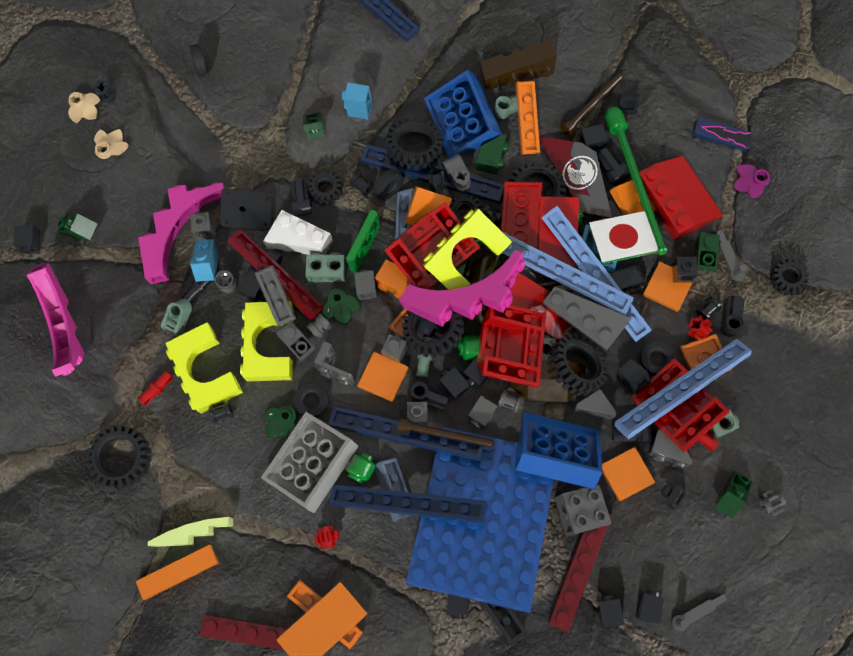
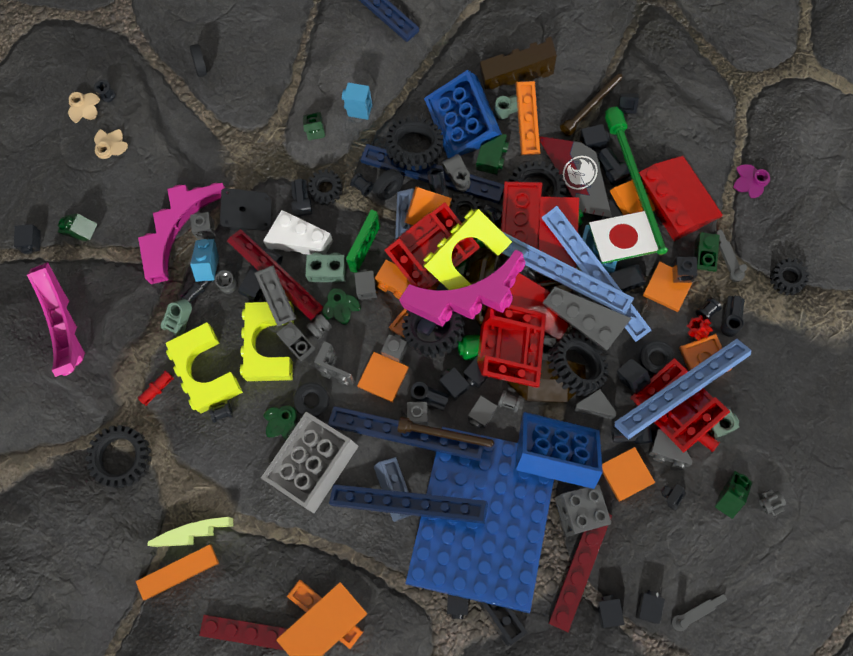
(326, 537): red gear -> none
(360, 468): green head -> none
(424, 362): sand green pin -> none
(722, 134): tile -> none

